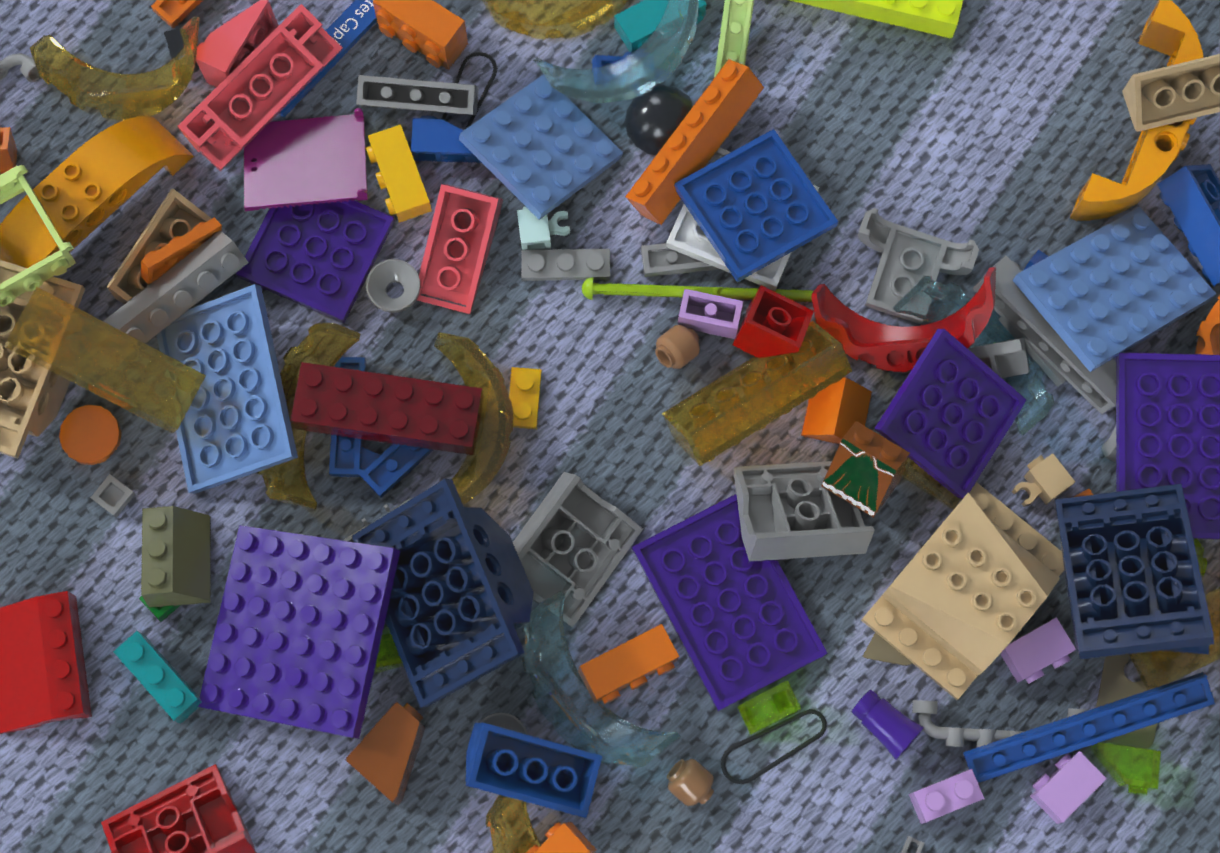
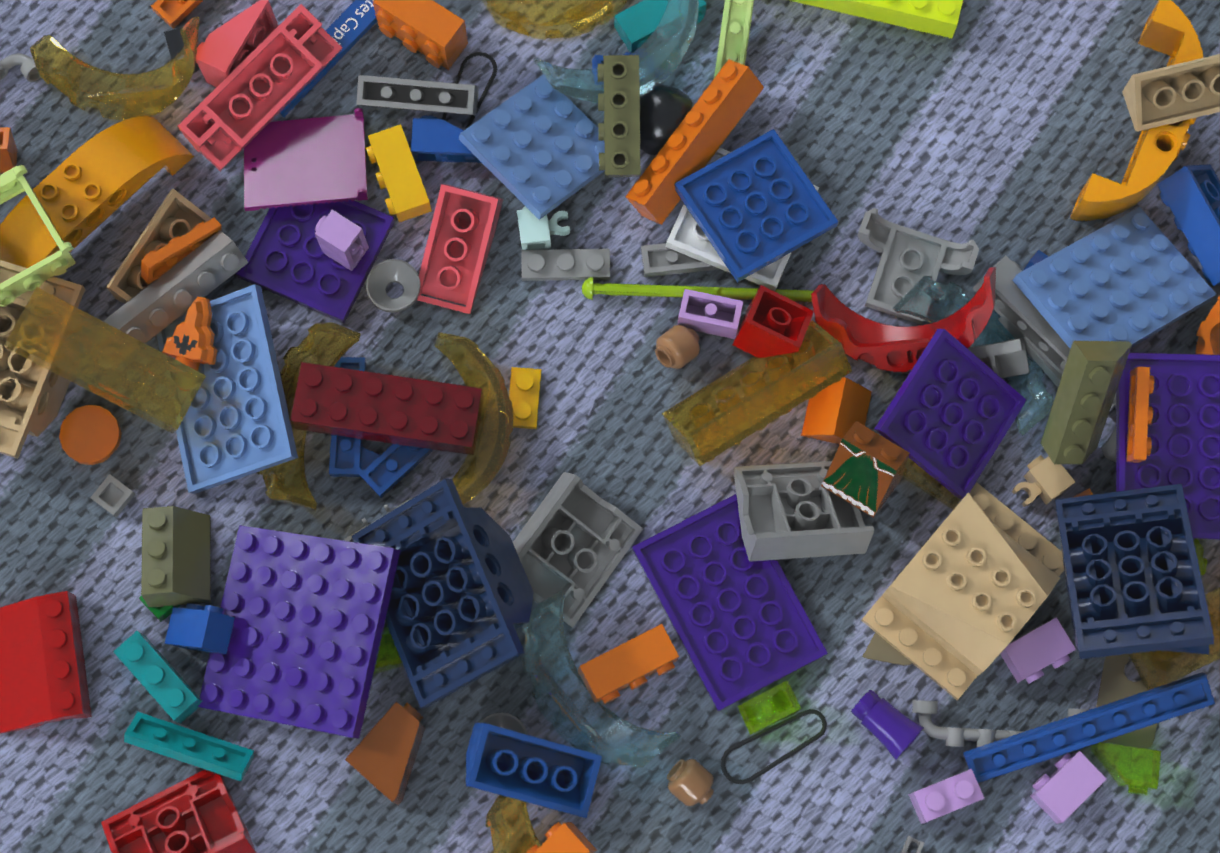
(189, 746): none -> teal plate
(193, 338): none -> orange rock
(200, 628): none -> blue brick
(341, 239): none -> lavender brick
(621, 116): none -> olive brick
(1084, 399): none -> olive slope
(1139, 414): none -> orange plate

